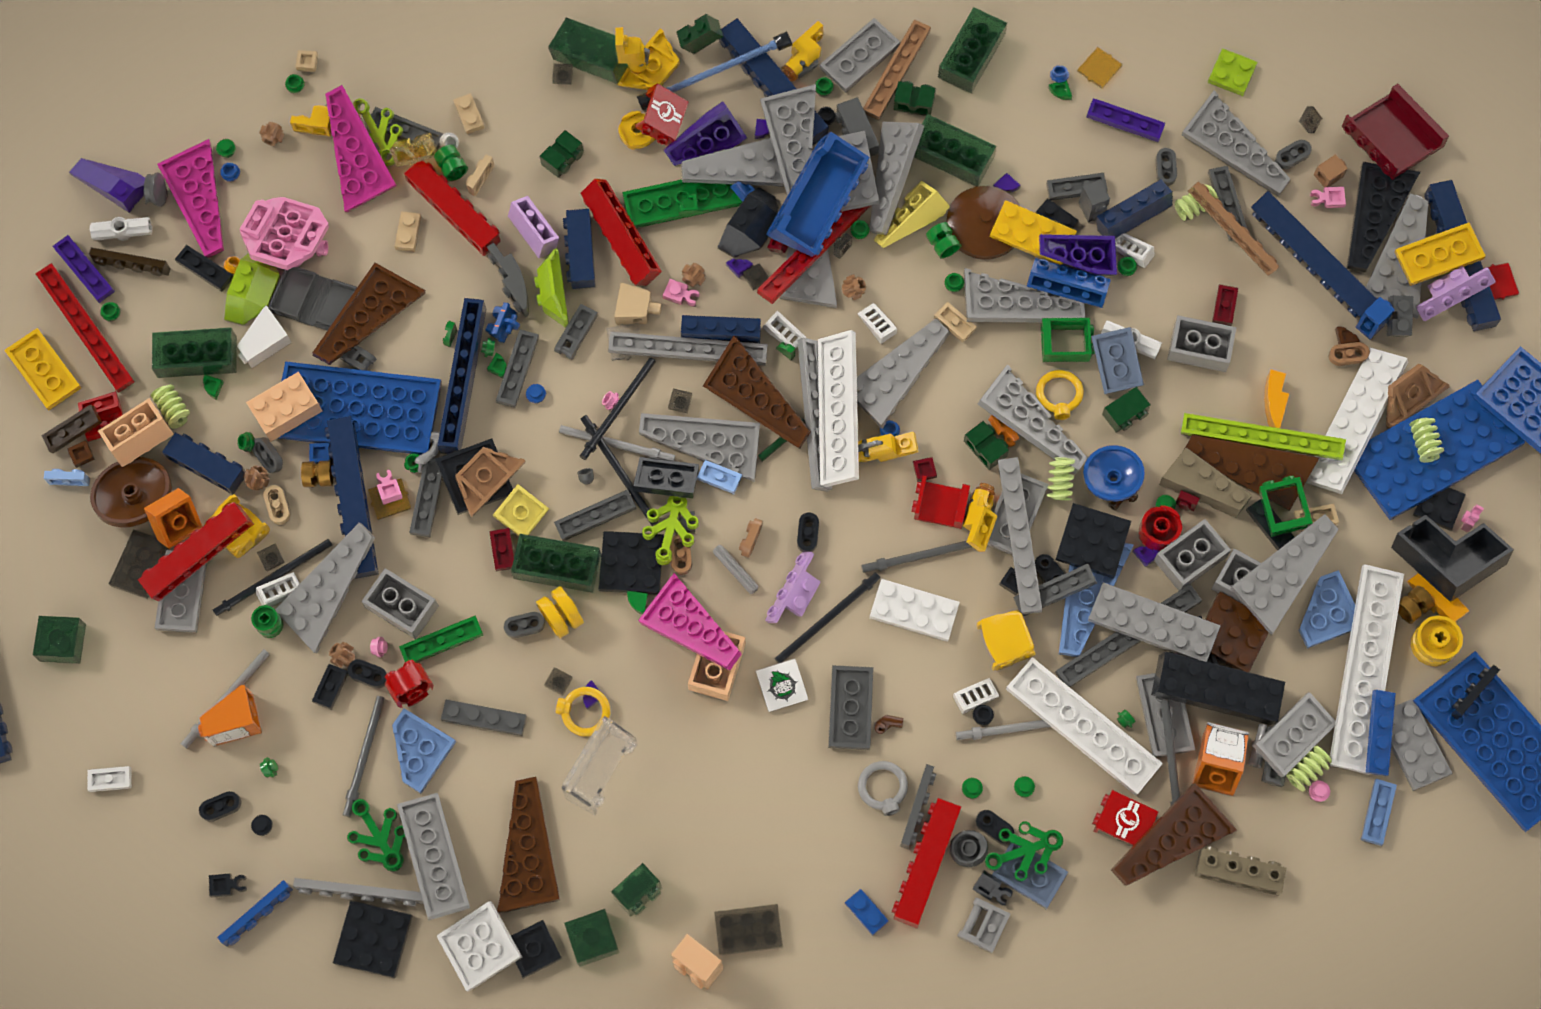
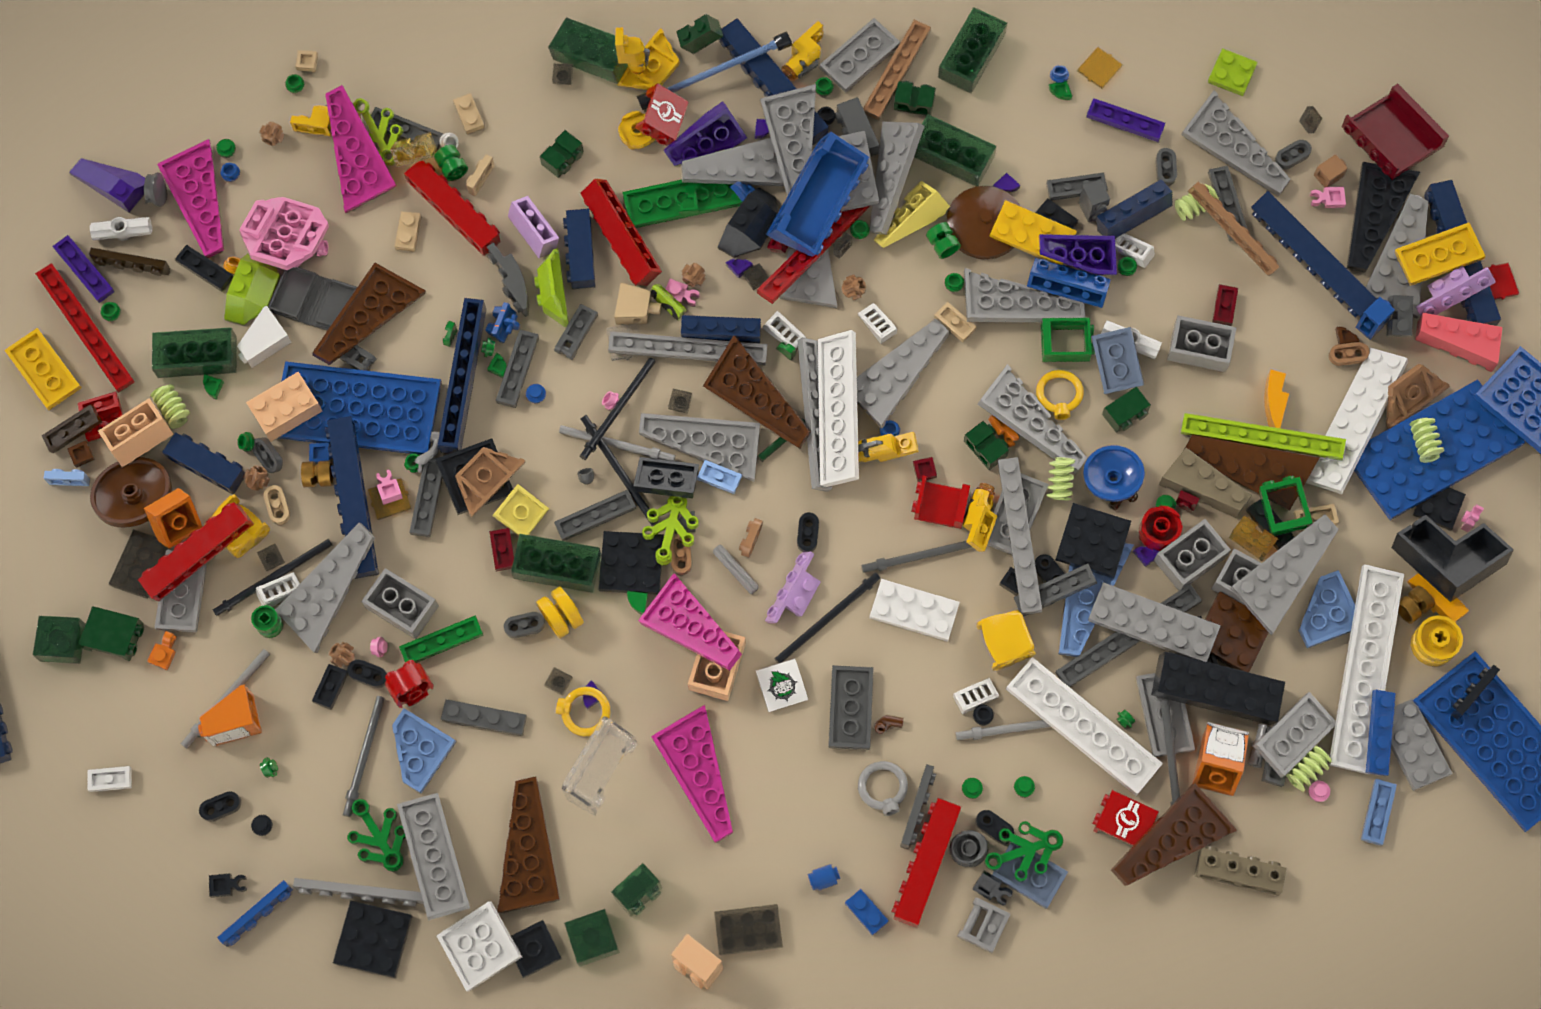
(111, 633): none -> dark green panel
(163, 654): none -> orange plate
(668, 302): none -> lime slope
(693, 761): none -> dark pink wing
(824, 877): none -> blue brick
(1251, 539): none -> clear yellow brick
(1461, 338): none -> coral wedge

